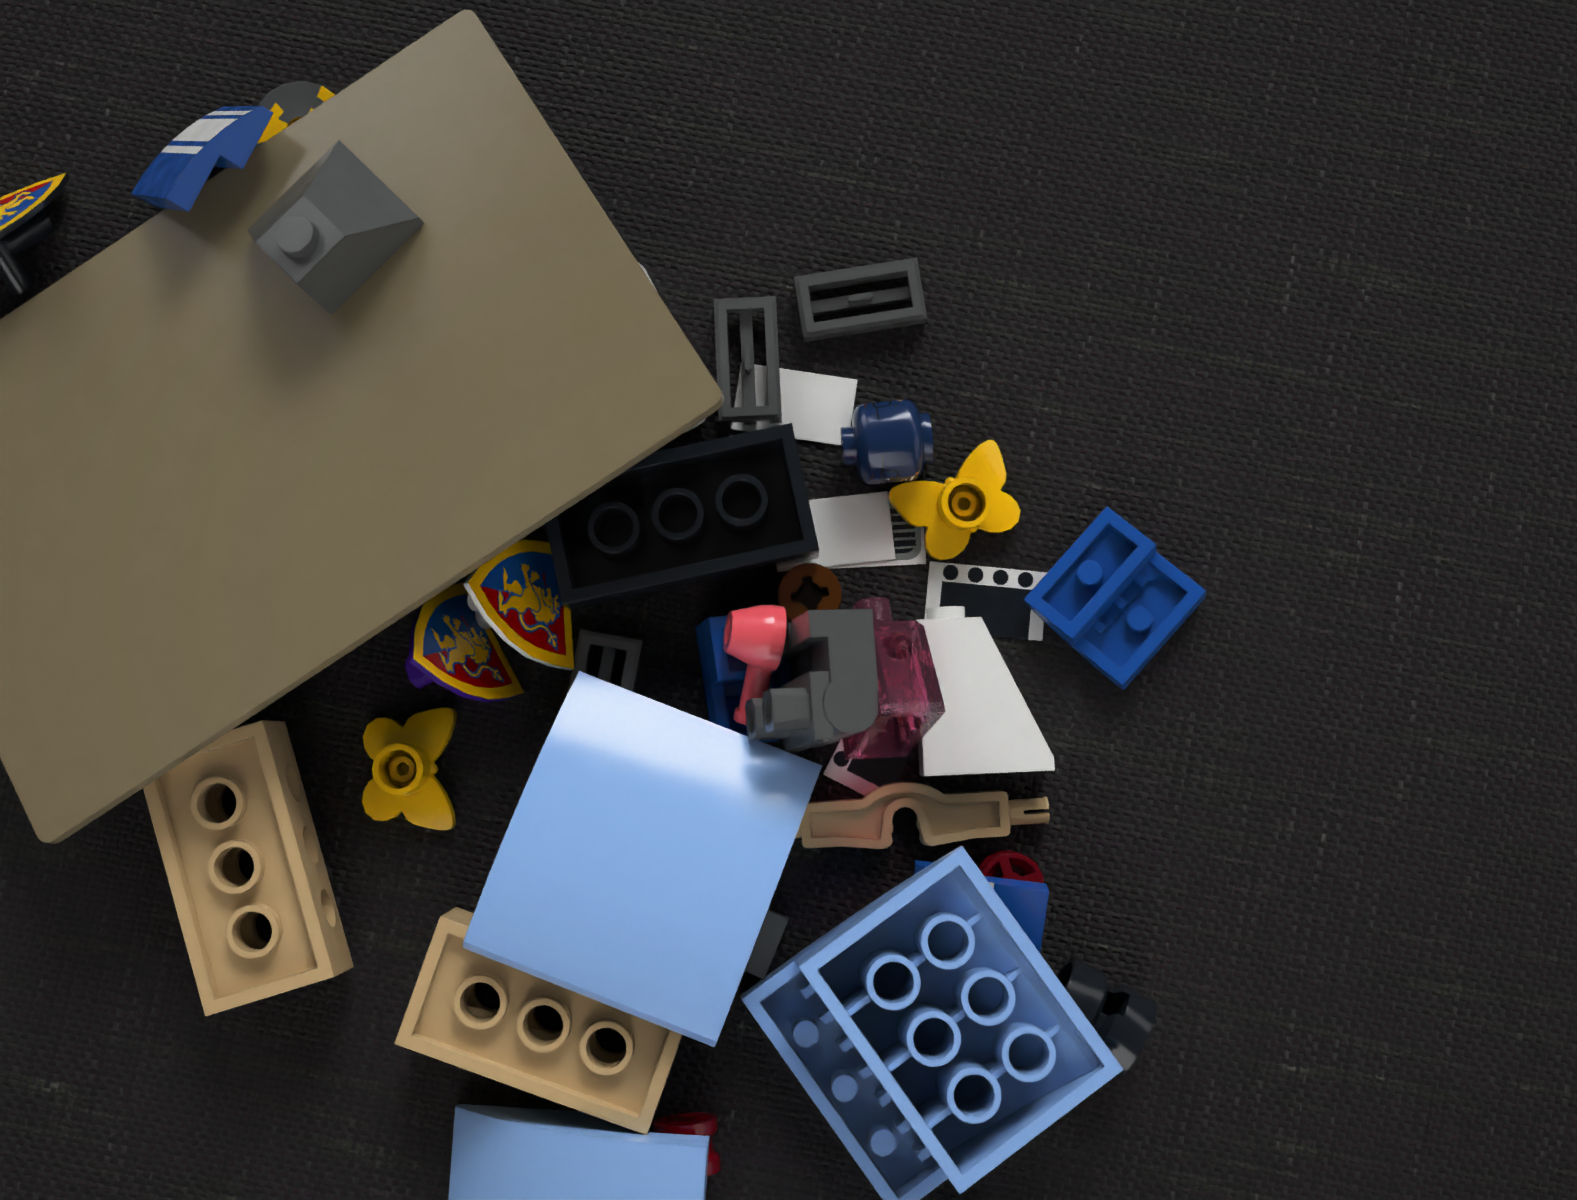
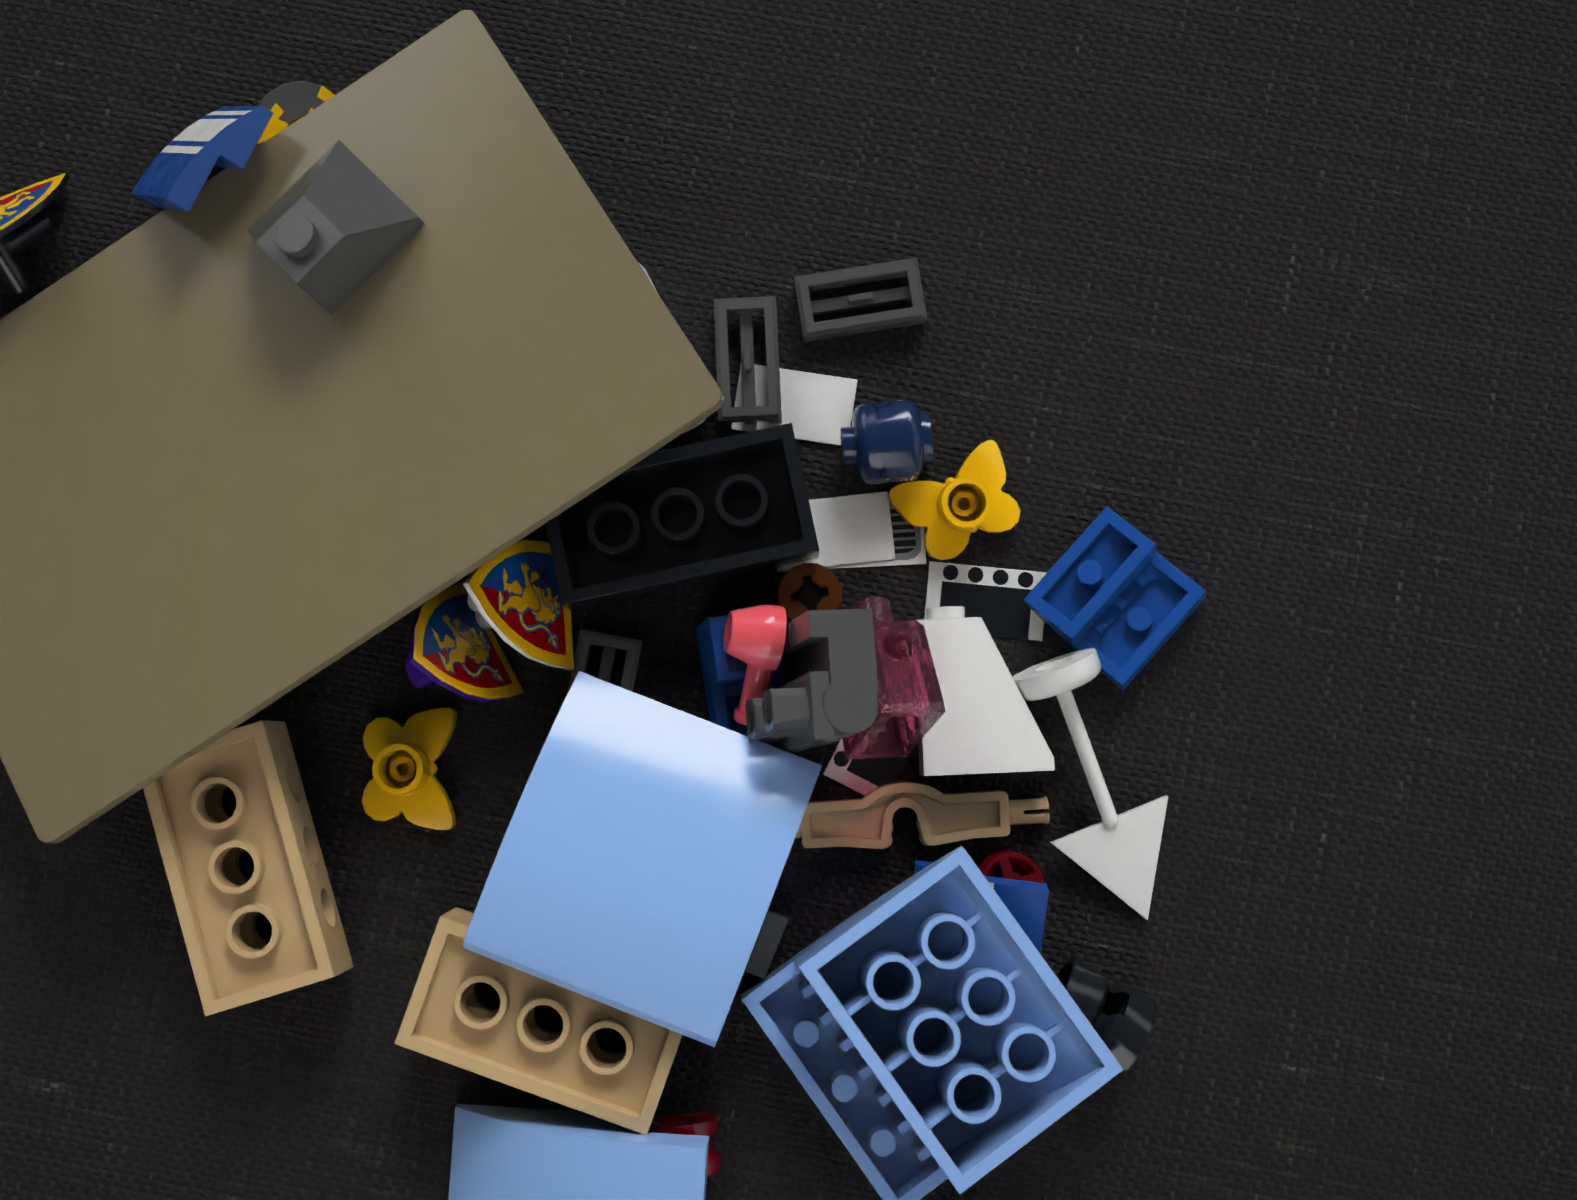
(1121, 847): none -> white piece

